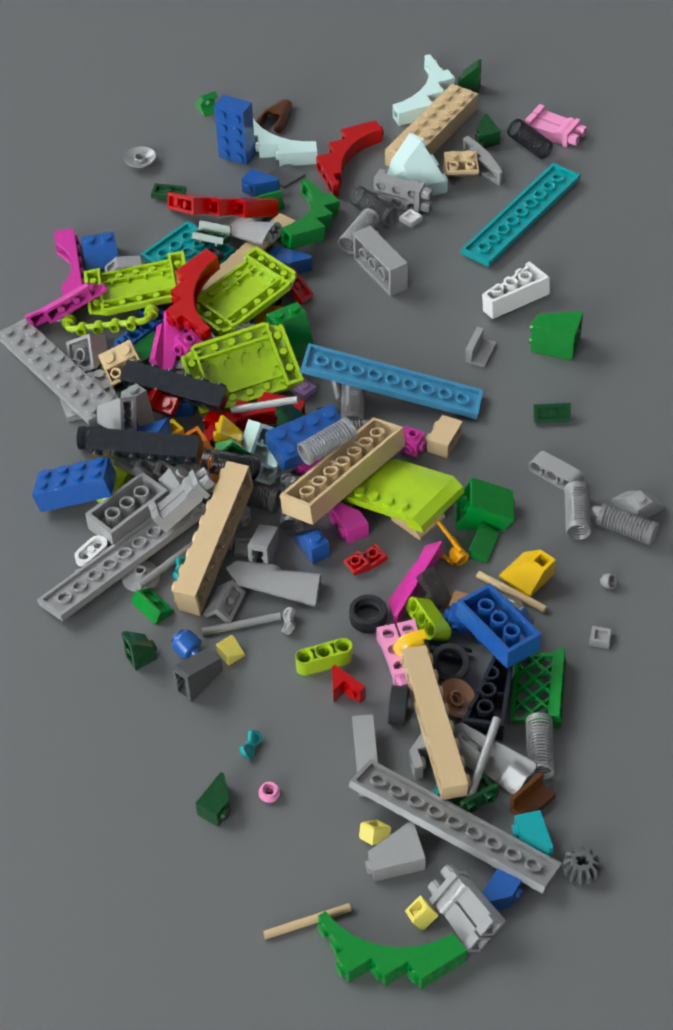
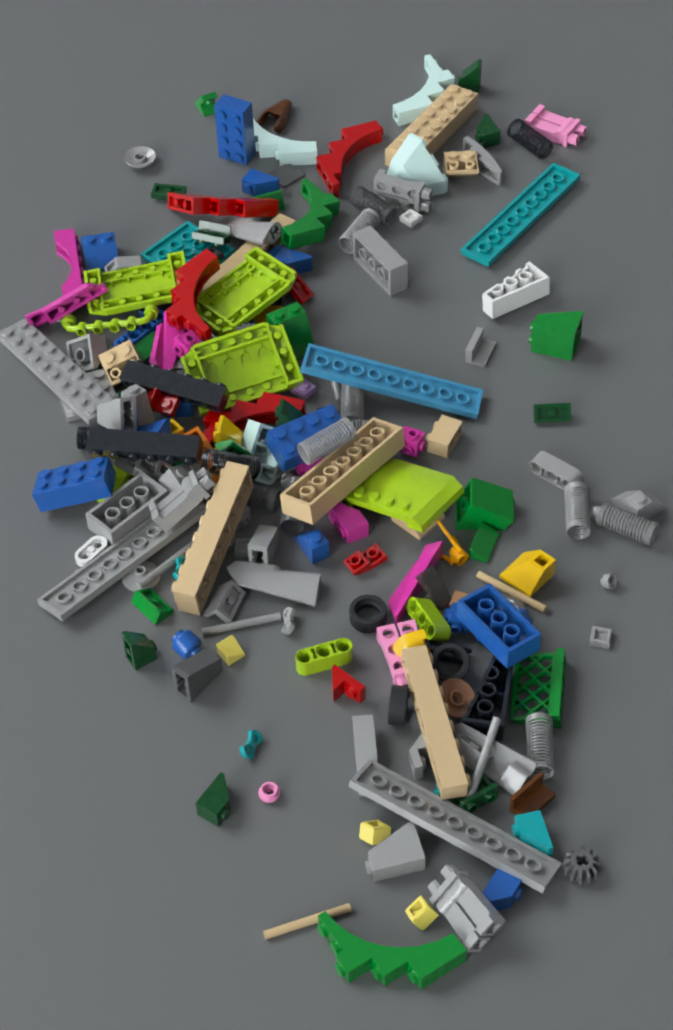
(265, 404): light grey bar -> none

